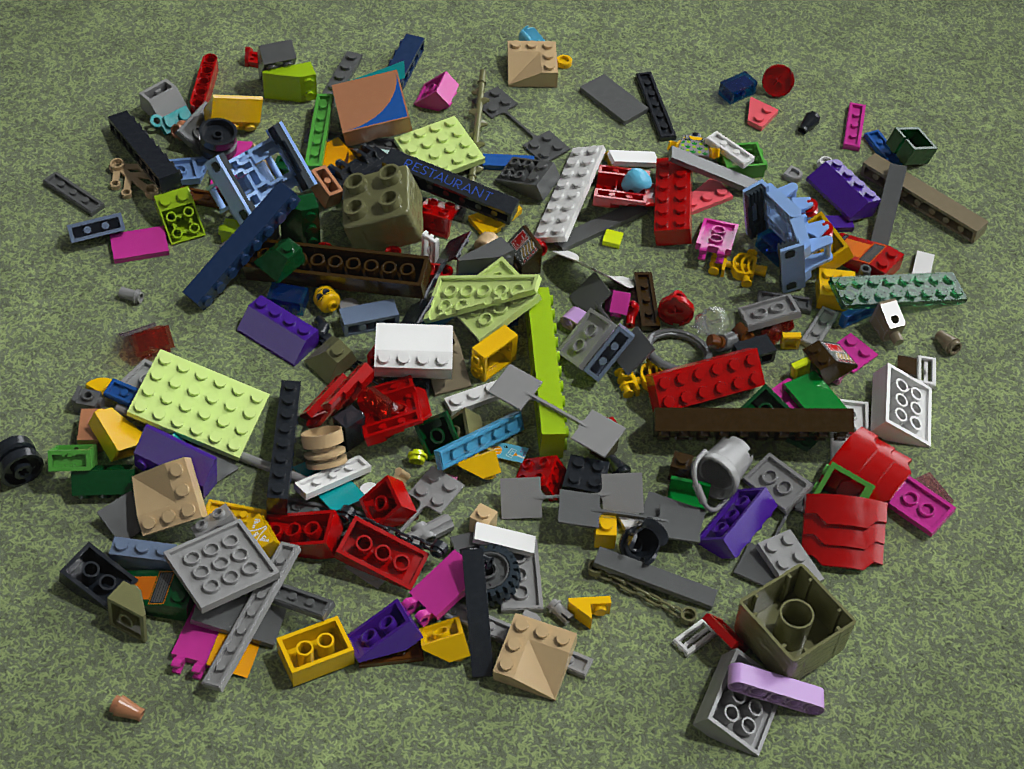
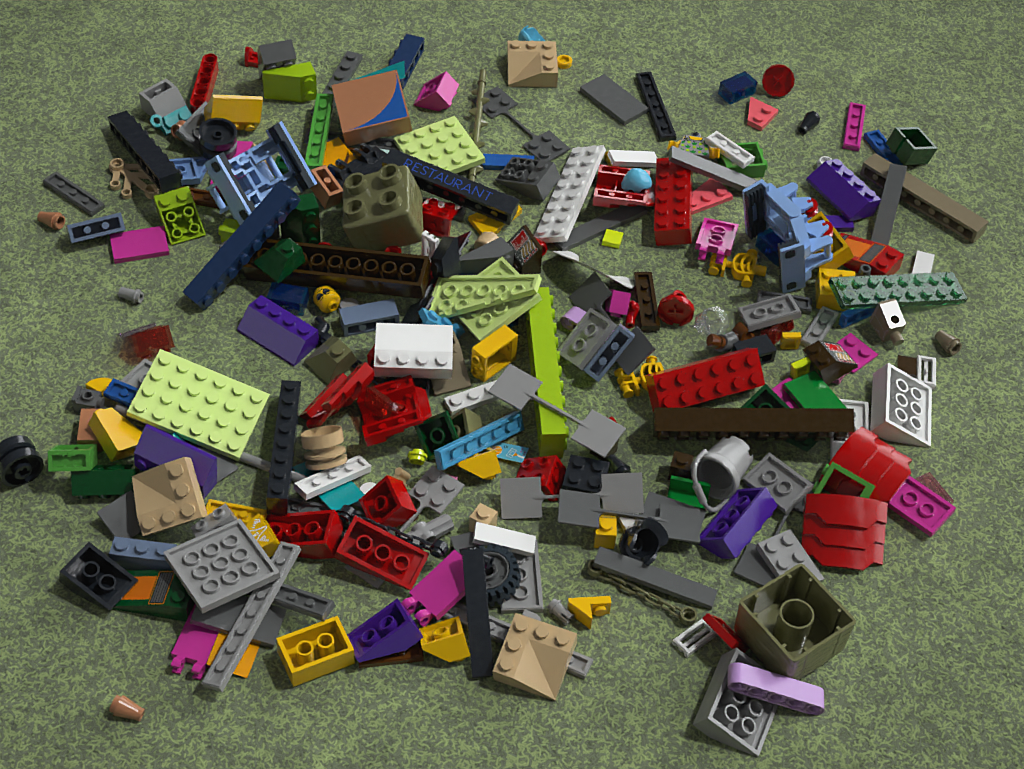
(52, 219): none -> nougat cone
(128, 611): olive slope -> none
(351, 422): black brick -> none
(431, 318): none -> dark azure hinge
(445, 259): none -> black slope
(676, 333): dark grey wedge -> none
(792, 174): light grey tile -> none

